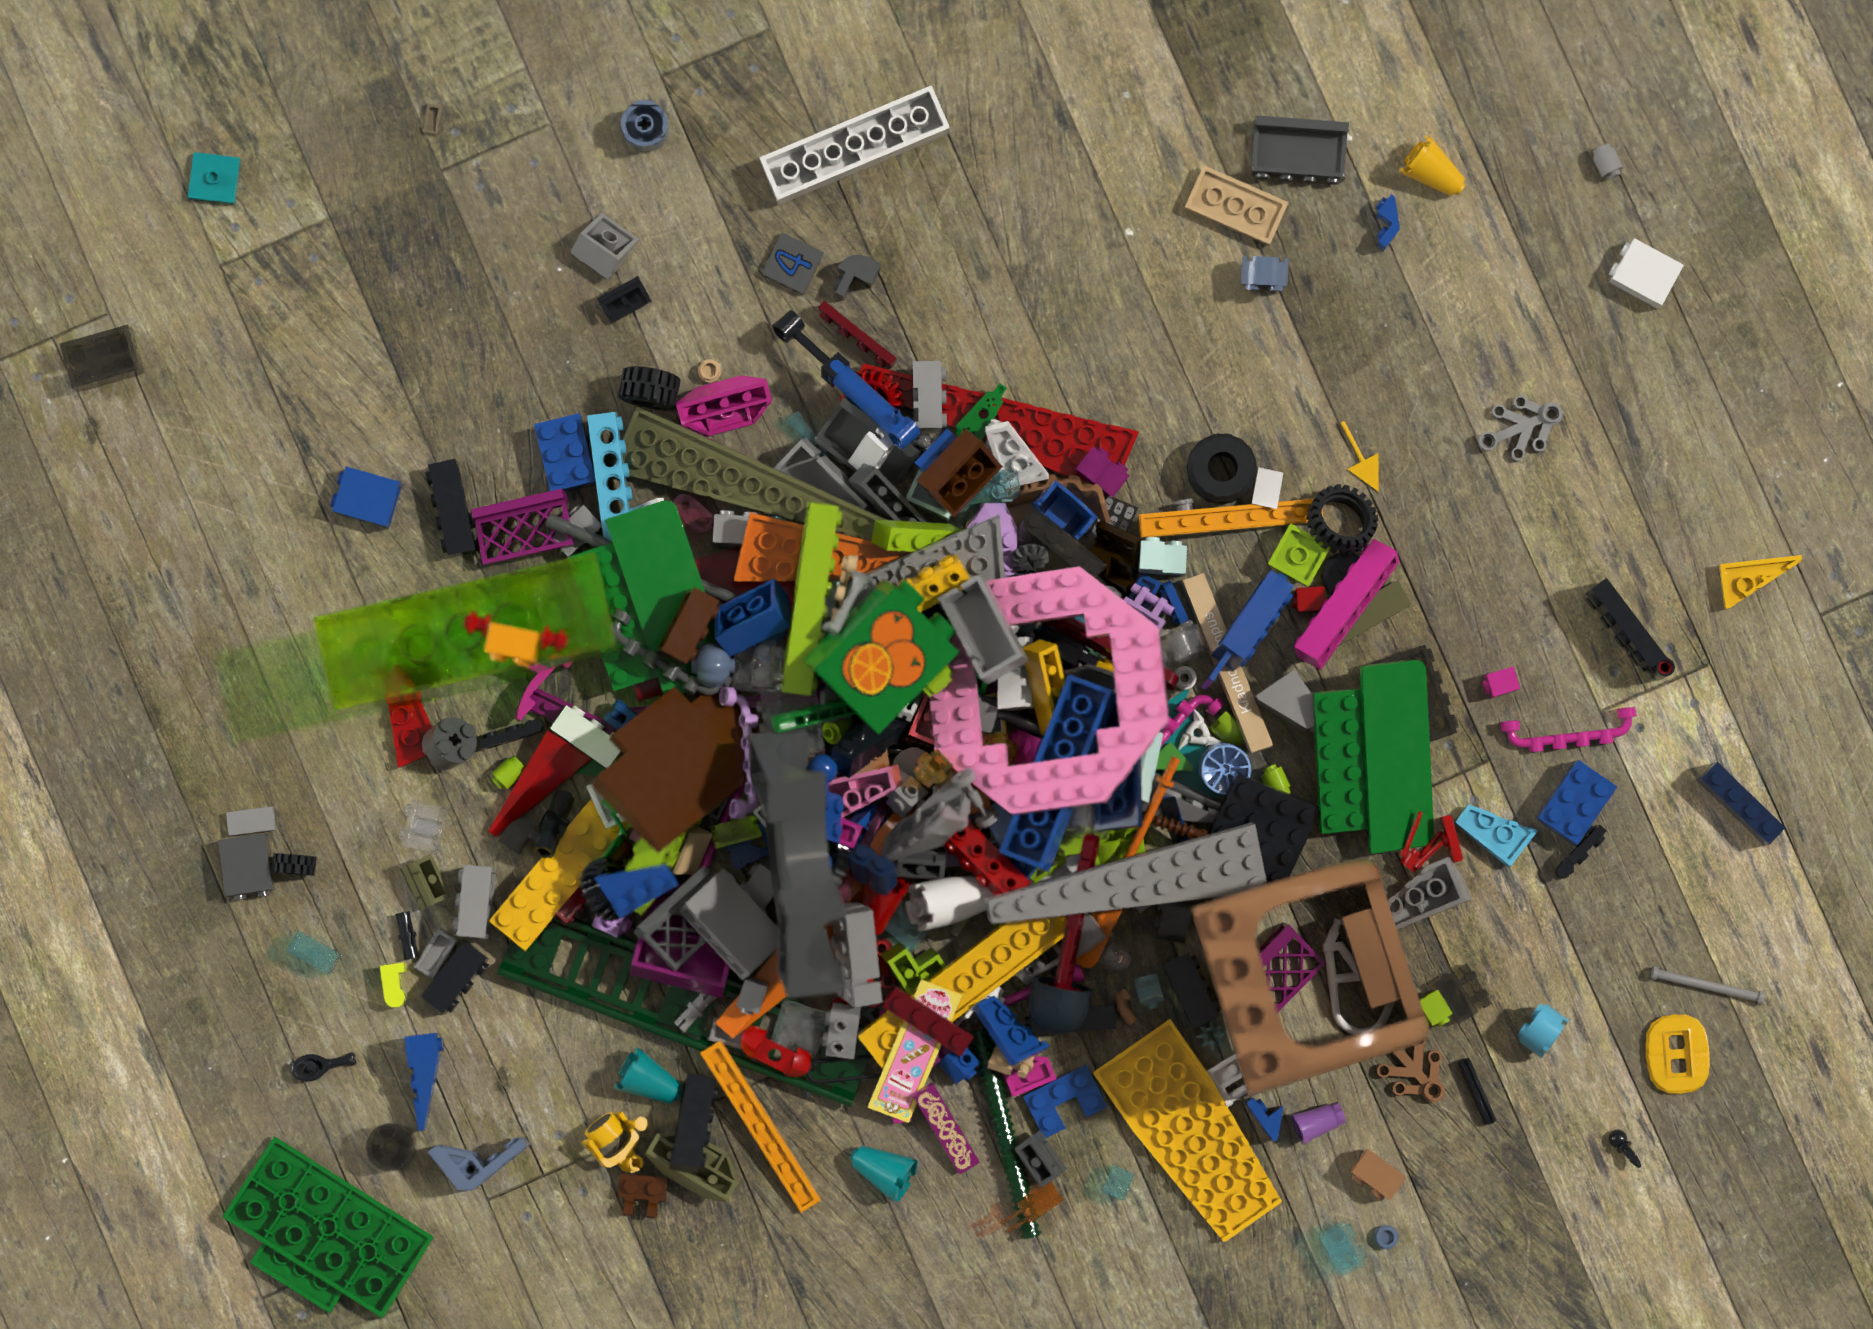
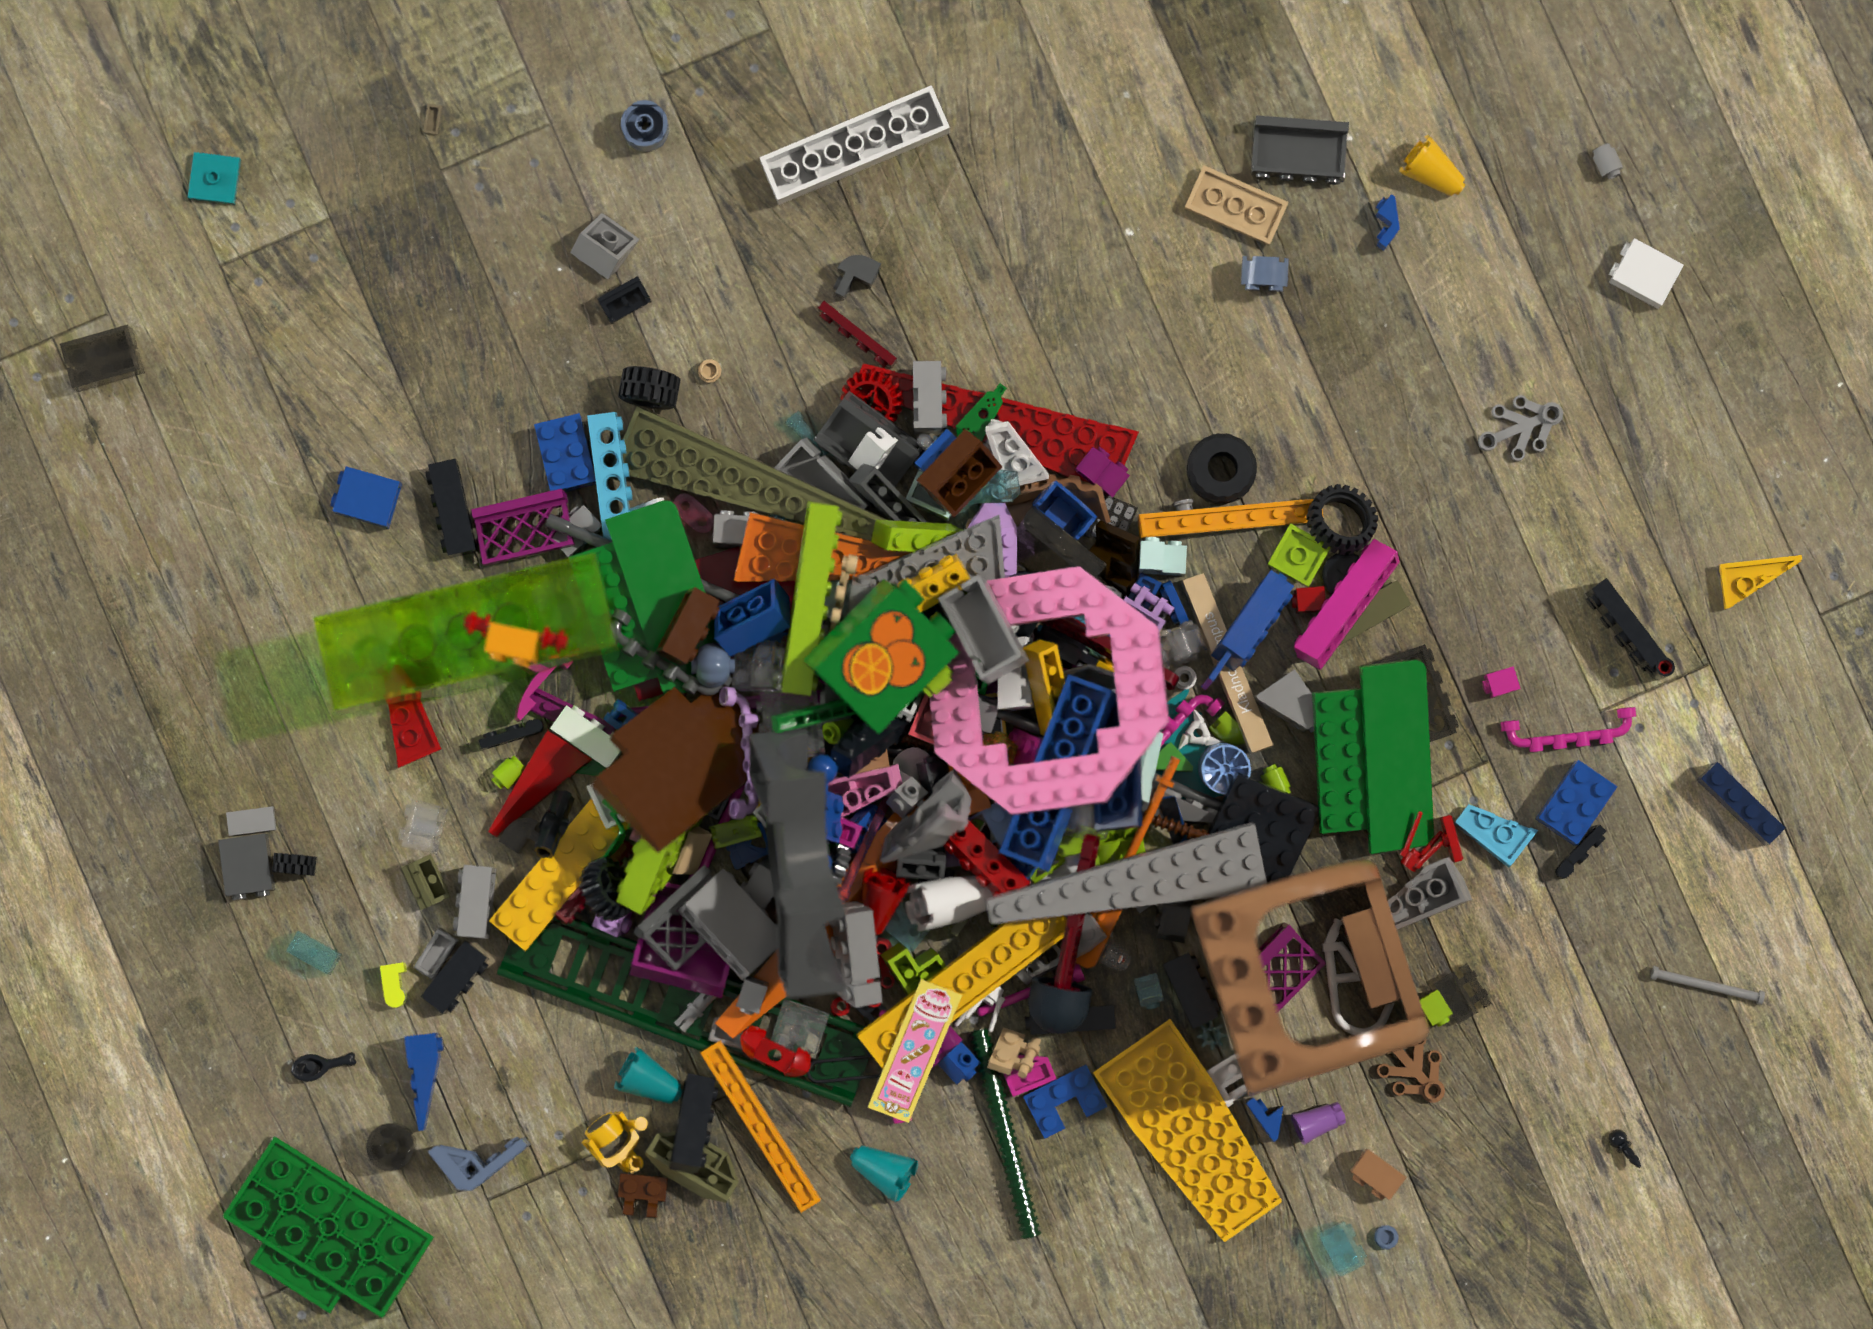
(407, 935): black pin -> none
(449, 743): dark grey brick -> none
(635, 888): blue wing -> none
(724, 405): dark pink wedge -> none
(792, 263): dark grey tile -> none
(837, 373): blue piece -> none
(843, 1030): light grey brick -> none
(859, 581): light grey piece -> none
(872, 869): dark blue brick -> none
(927, 1020): dark red plate -> none
(932, 768): clear yellow brick -> none
(946, 1128): tile -> none
(986, 817): light grey wheel -> none
(1011, 1036): blue wing -> none
(1035, 1205): clear orange arm -> none
(1036, 552): dark grey gear -> none
(1040, 1158): dark grey brick -> none
(1118, 1182): clear light blue panel -> none
(1122, 1008): medium nougat arm -> none
(1267, 488): white sticker -> none
(1367, 468): yellow piece -> none
(1477, 1091): black axle -> none
(1543, 1029): medium azure brick -> none
(1694, 1052): yellow piece -> none

